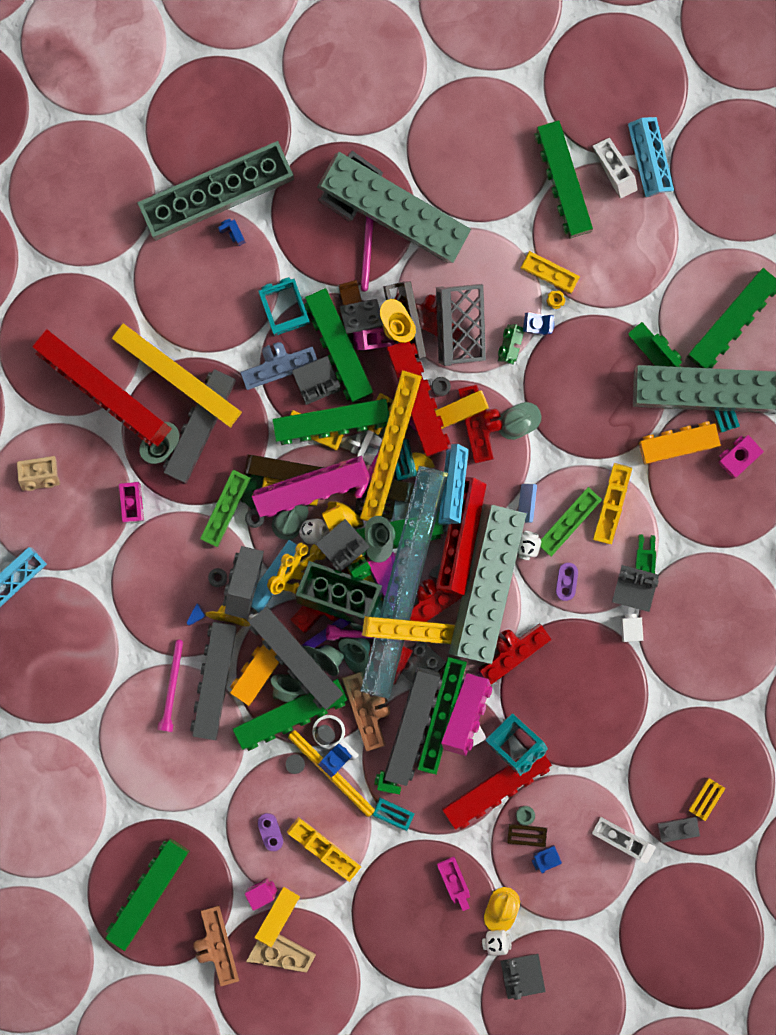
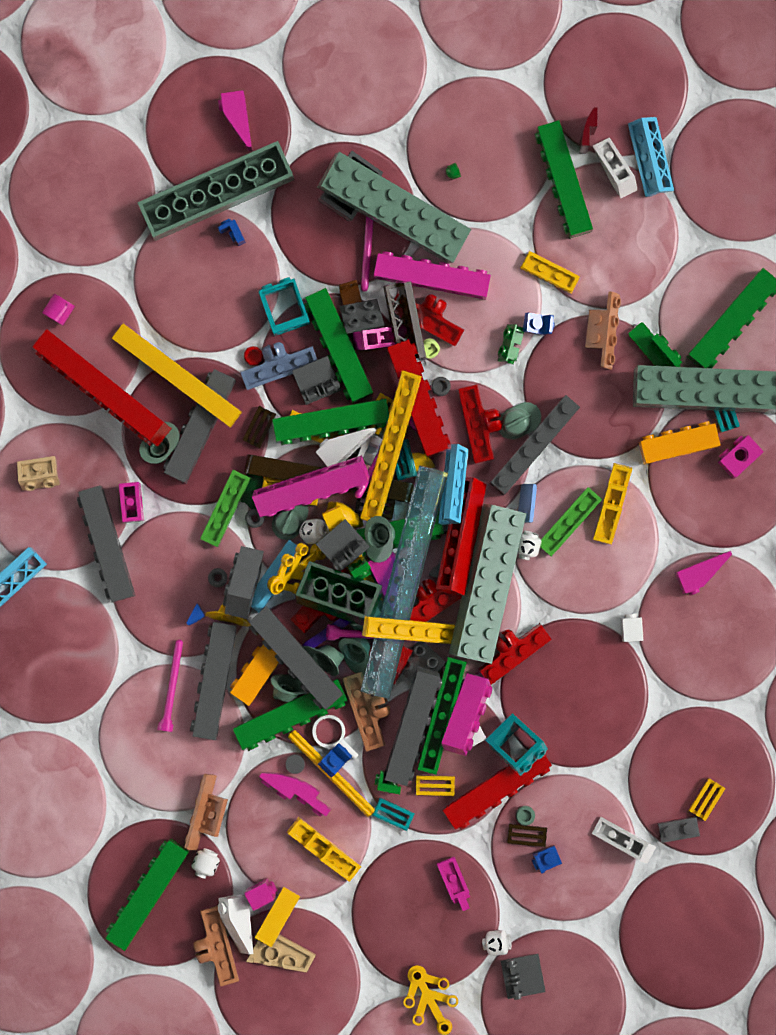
(58, 309): none -> dark pink piece
(106, 543): none -> dark grey brick
(205, 863): none -> white head
(207, 813): none -> nougat bracket
(235, 111): none -> dark pink slope
(236, 918): none -> white slope
(252, 424): none -> dark brown tile
(253, 356): none -> red tile
(270, 832): medium lavender plate -> none
(289, 785): none -> dark pink slope
(324, 735): dark grey tile -> none
(342, 447): none -> white slope
(396, 321): yellow piece -> none
(428, 997): none -> yellow plant
(429, 785): none -> yellow tile
(431, 348): none -> yellowish green tile
(432, 276): none -> dark pink brick
(445, 321): dark grey fence -> none
(453, 171): none -> green hinge
(462, 409): yellow tile -> none
(502, 909): yellow piece -> none
(534, 445): none -> dark grey brick
(555, 294): yellow plate -> none
(566, 581): medium lavender plate -> none
(589, 129): none -> dark red slope
(602, 330): none -> nougat bracket
(635, 588): dark grey hinge -> none
(646, 558): green hinge -> none
(698, 575): none -> dark pink slope

